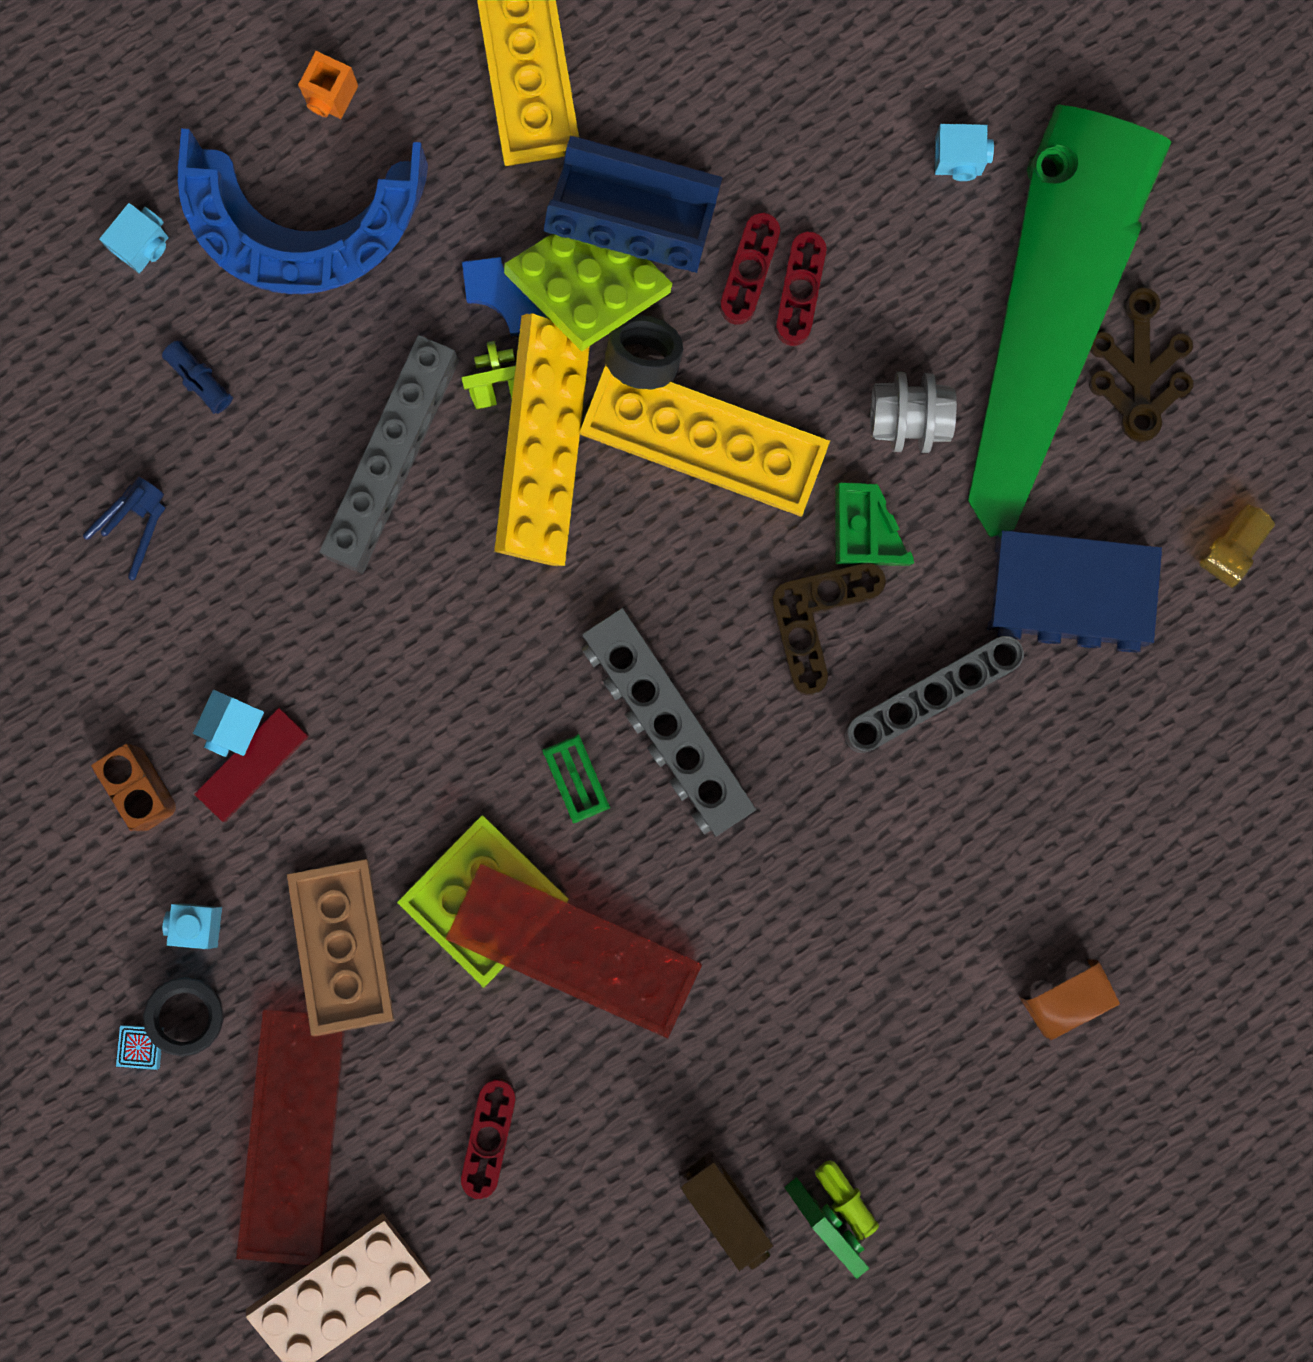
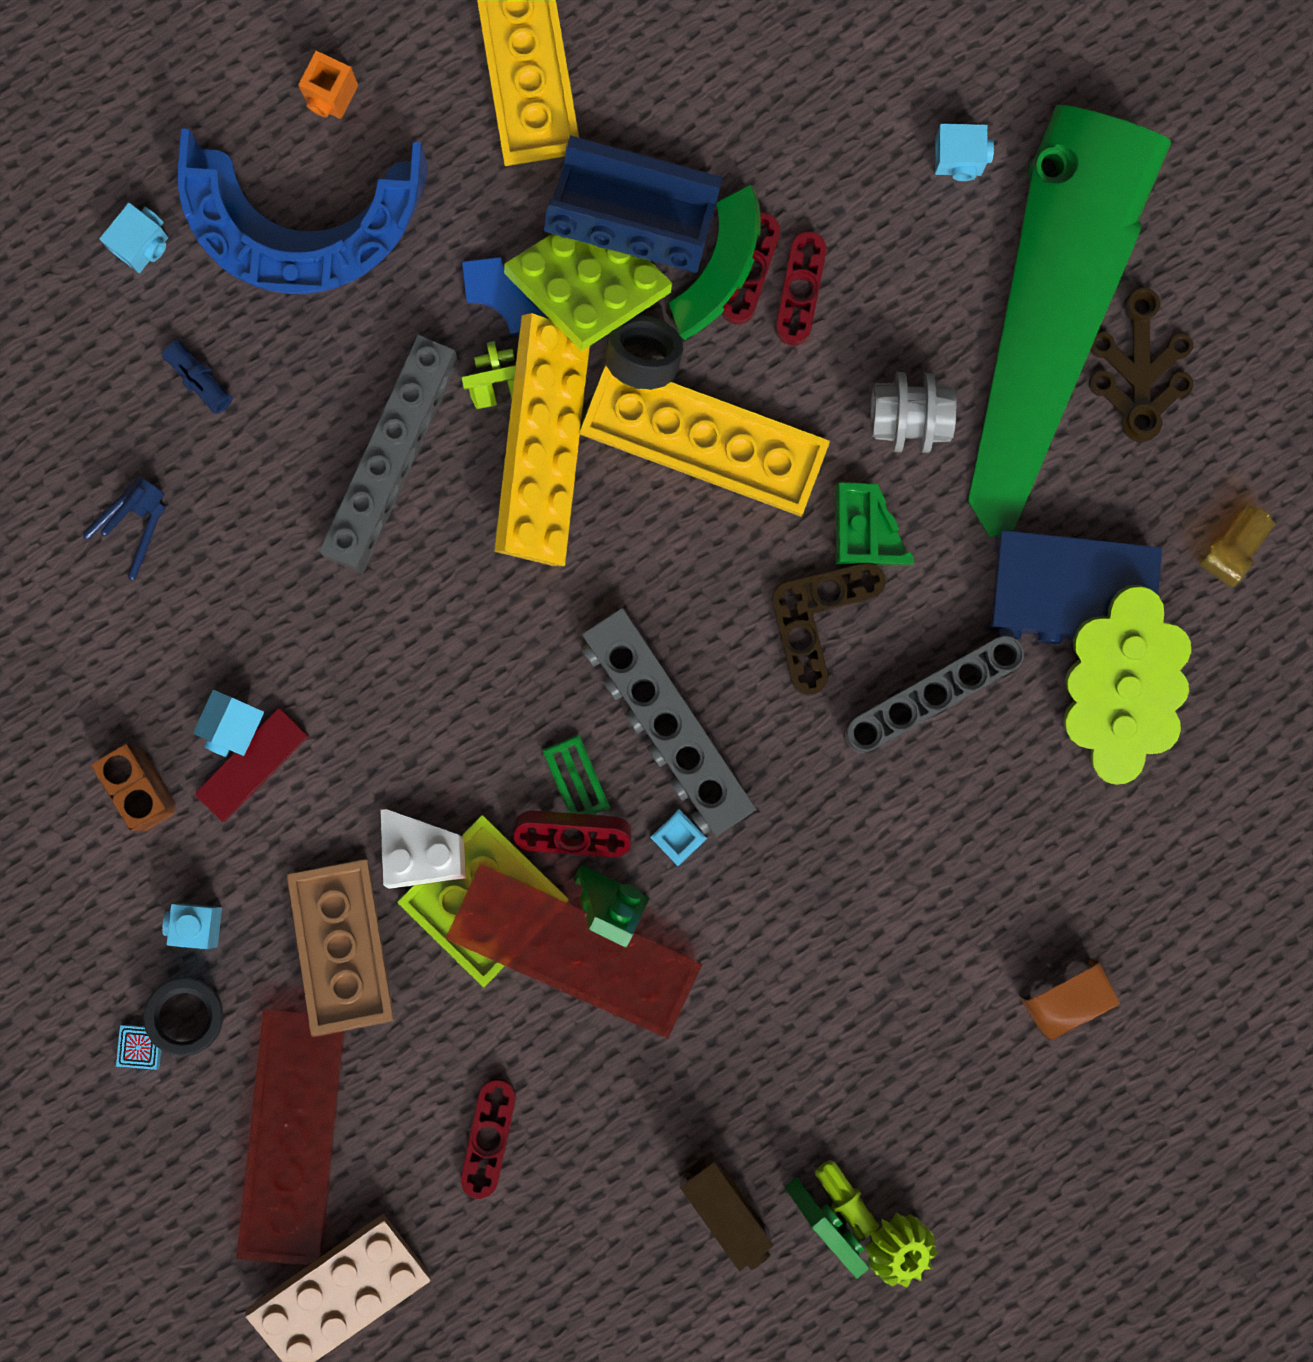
(418, 852): none -> white wing
(586, 823): none -> dark red beam
(610, 906): none -> green wing
(678, 837): none -> medium azure tile
(727, 267): none -> green tile
(901, 1250): none -> lime gear
(1127, 684): none -> lime plate

